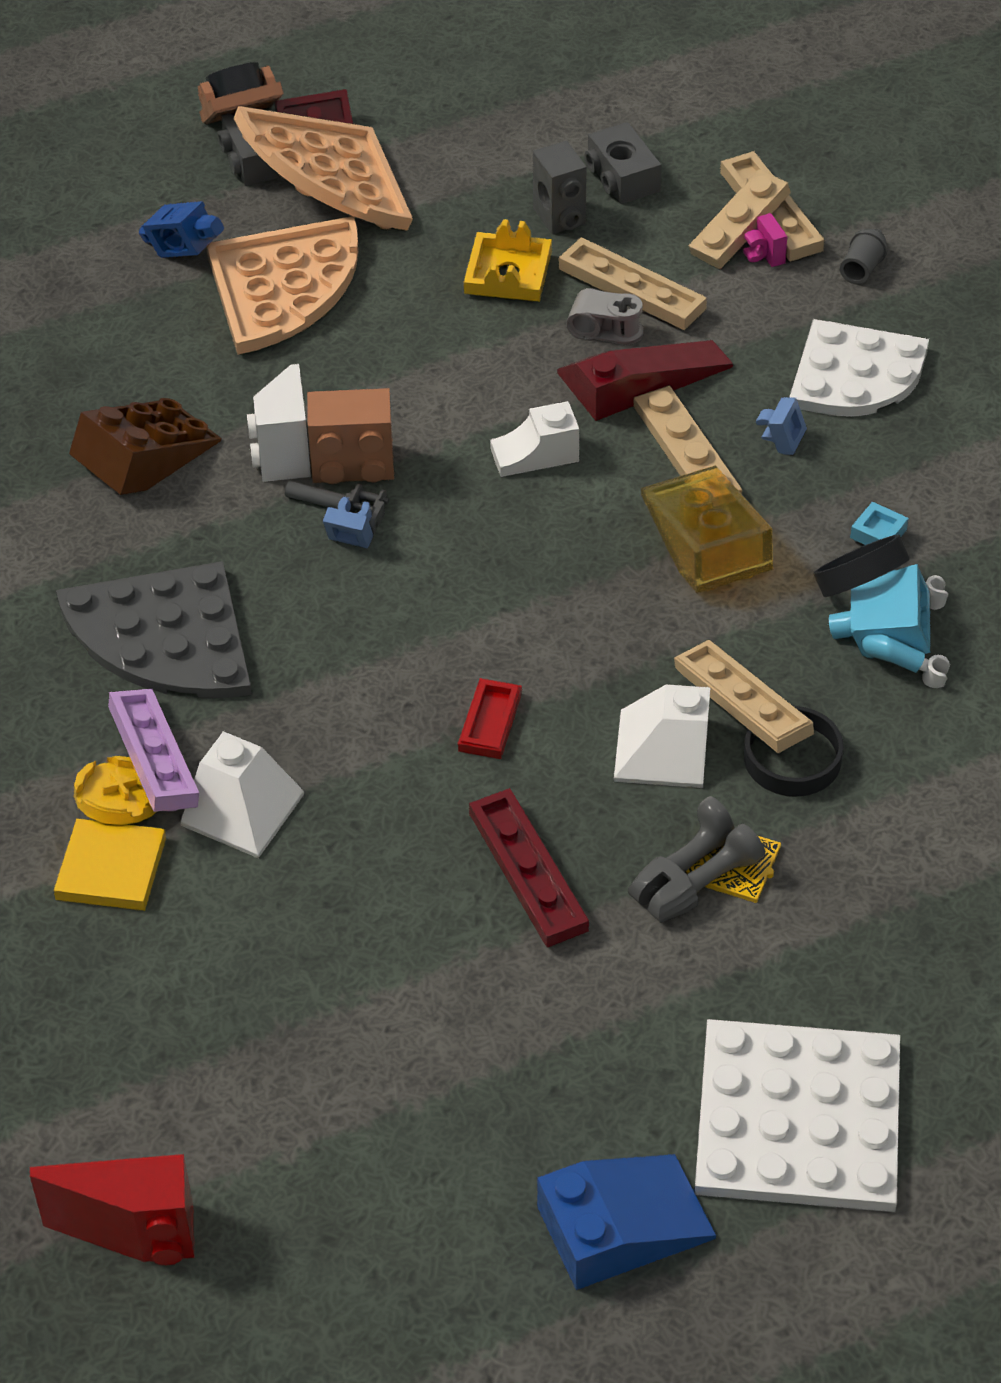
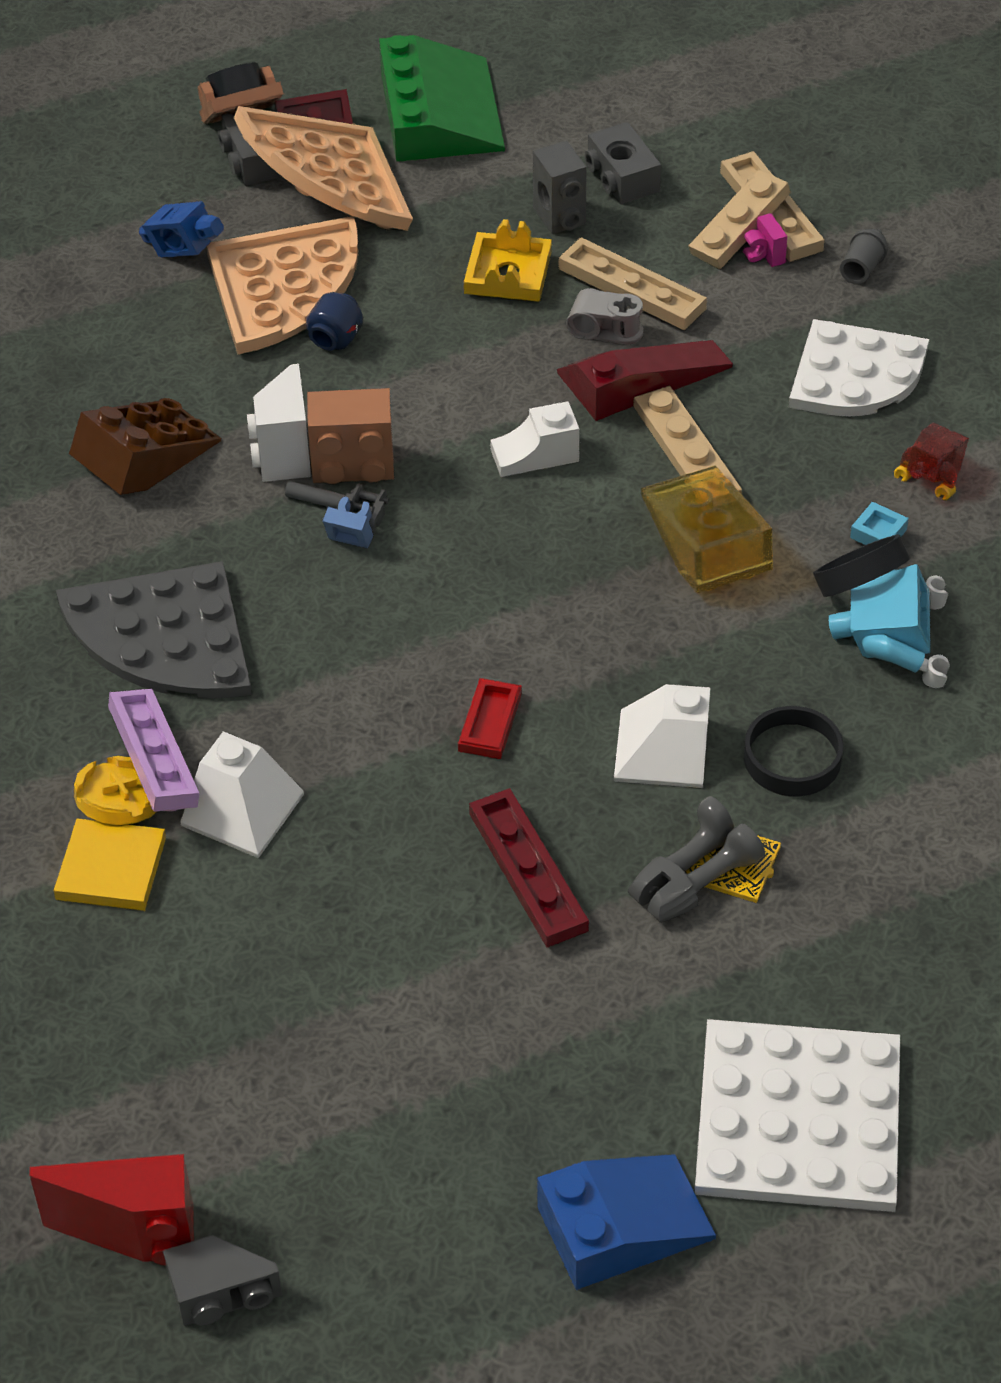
(218, 1278): none -> dark grey slope
(334, 321): none -> dark blue head
(437, 99): none -> green slope
(744, 696): tan tile -> none
(784, 424): medium blue tile -> none
(936, 457): none -> clear red piece

